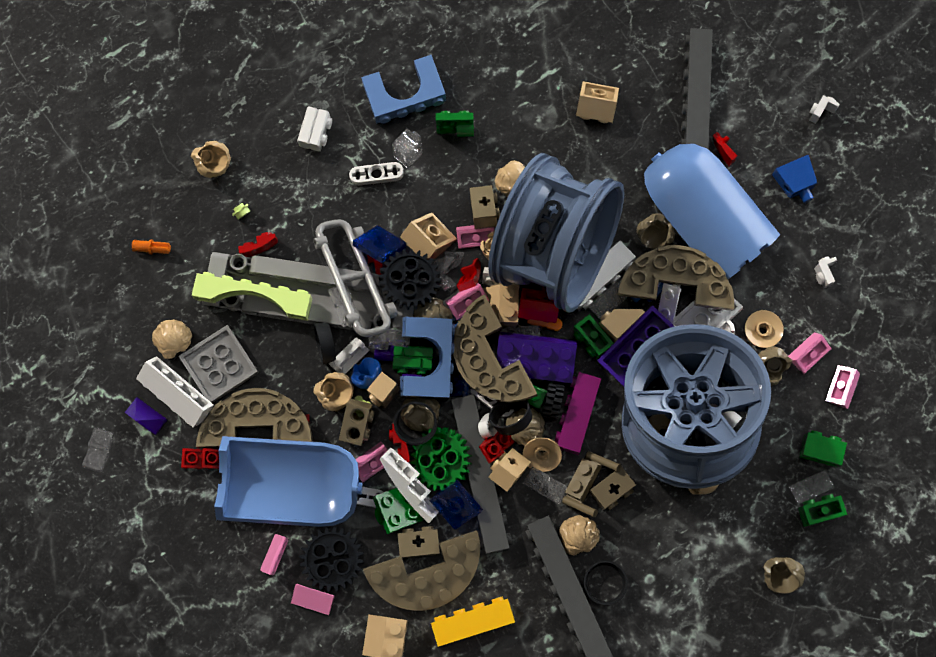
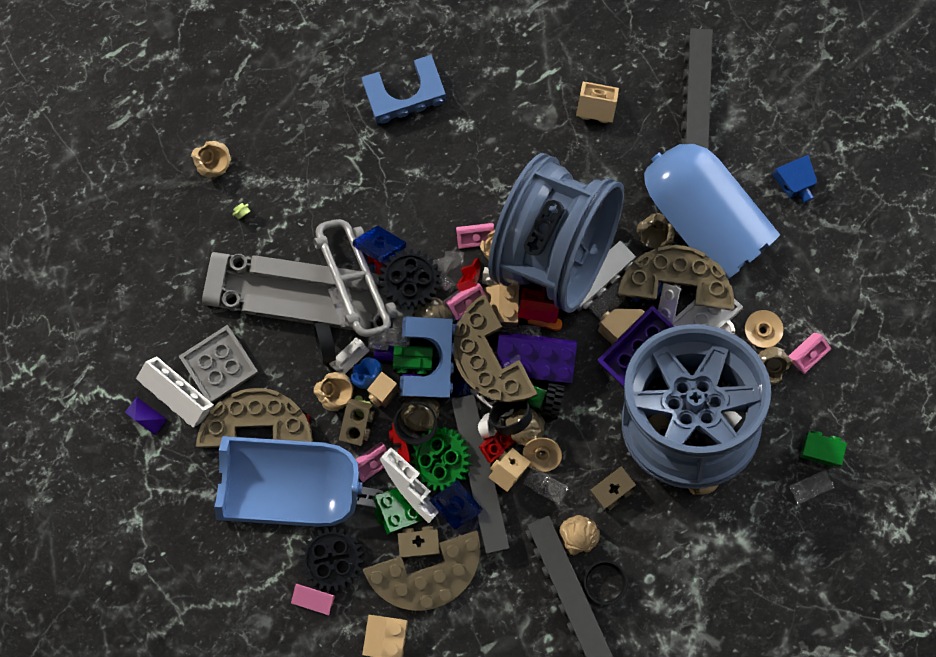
(98, 450): clear slope -> none
(151, 246): orange axle -> none
(171, 338): tan hair -> none
(200, 458): red slope -> none
(213, 289): yellowish green arch -> none
(264, 243): red slope -> none
(274, 554): bright pink slope -> none
(314, 129): white brick -> none
(364, 181): white beam -> none
(407, 148): clear brick -> none
(428, 236): tan slope -> none
(459, 123): green plate -> none
(472, 622): yellow brick -> none
(483, 207): dark tan brick -> none
(507, 176): tan hair -> none
(578, 413): magenta brick -> none
(583, 481): dark tan plate -> none
(592, 336): green brick -> none
(723, 149): red slope -> none
(783, 575): dark tan hair -> none
(821, 511): green brick -> none
(823, 272): white bracket -> none
(825, 103): white bracket -> none
(843, 386): bright pink slope -> none

